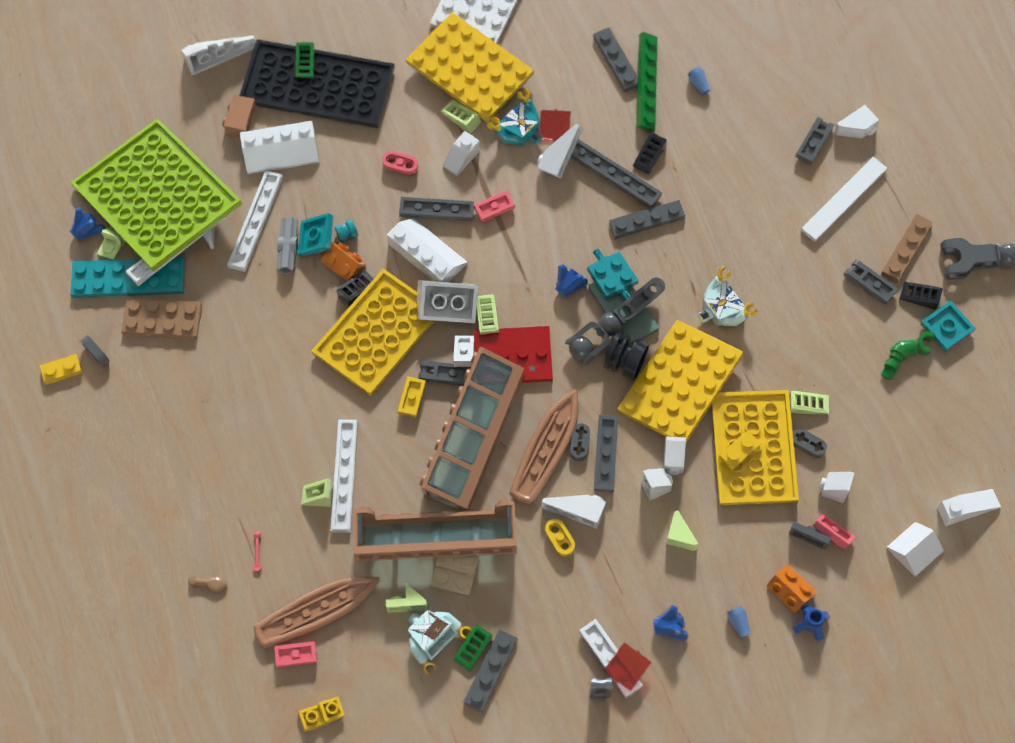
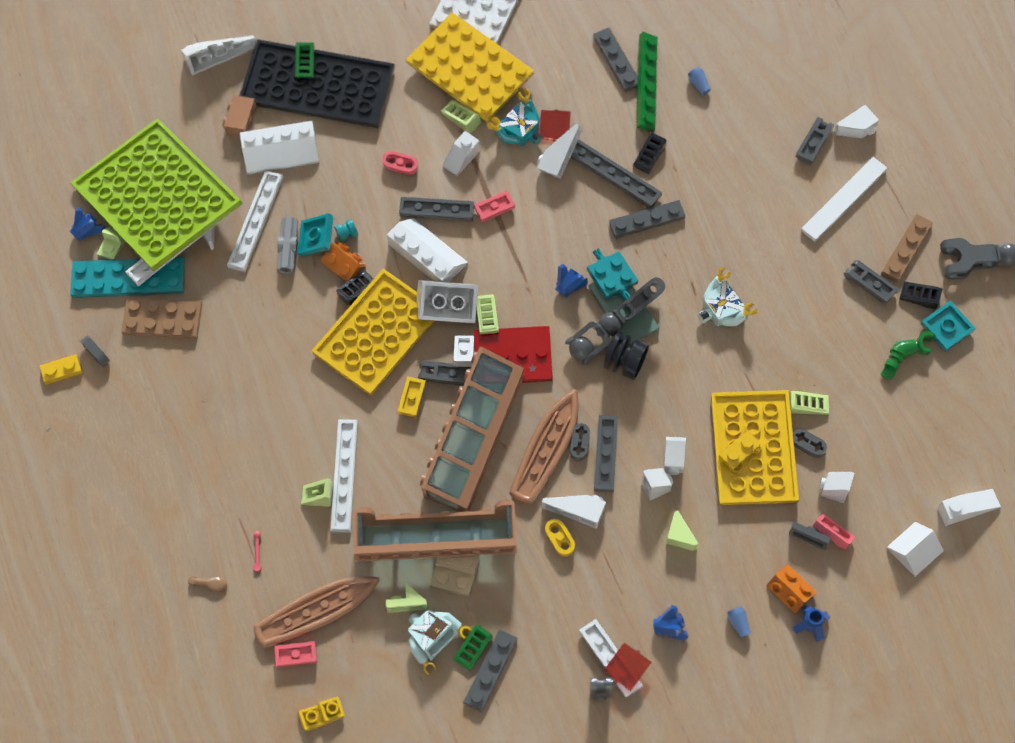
(680, 381): yellow plate -> none

